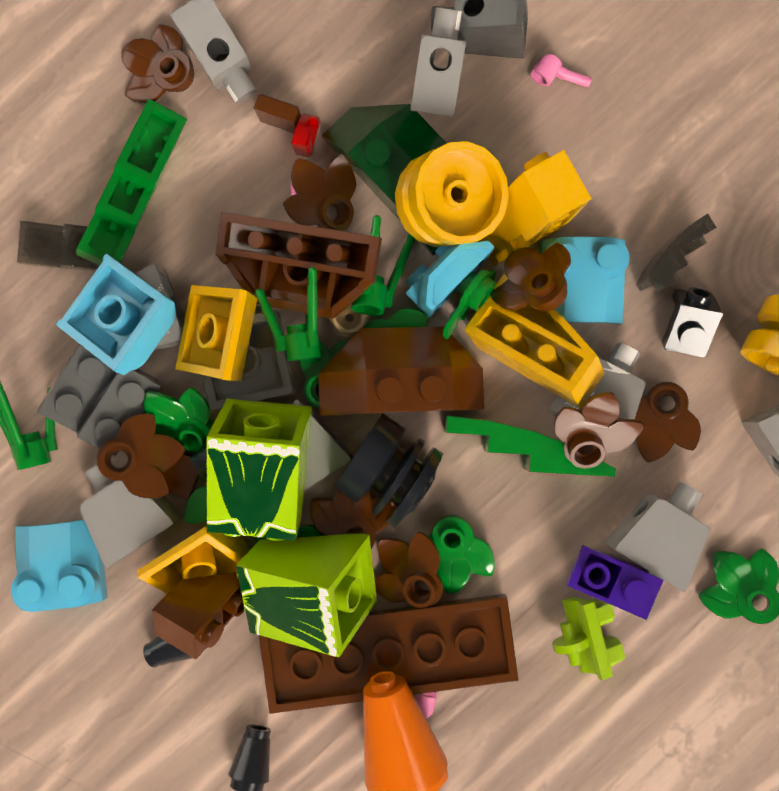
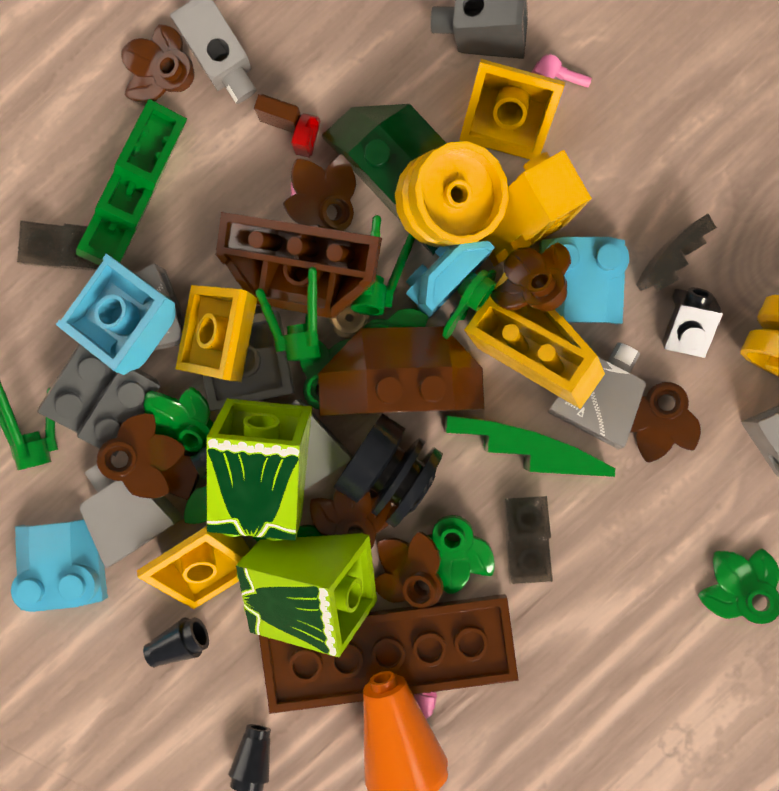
(198, 611): reddish brown slope -> none
(438, 87): light grey torso -> none
(511, 109): none -> yellow slope
(528, 540): none -> clear smoke slope
(584, 639): lime hips -> none
(595, 430): plate -> none
(614, 581): dark purple slope -> none
(663, 535): light grey torso -> none

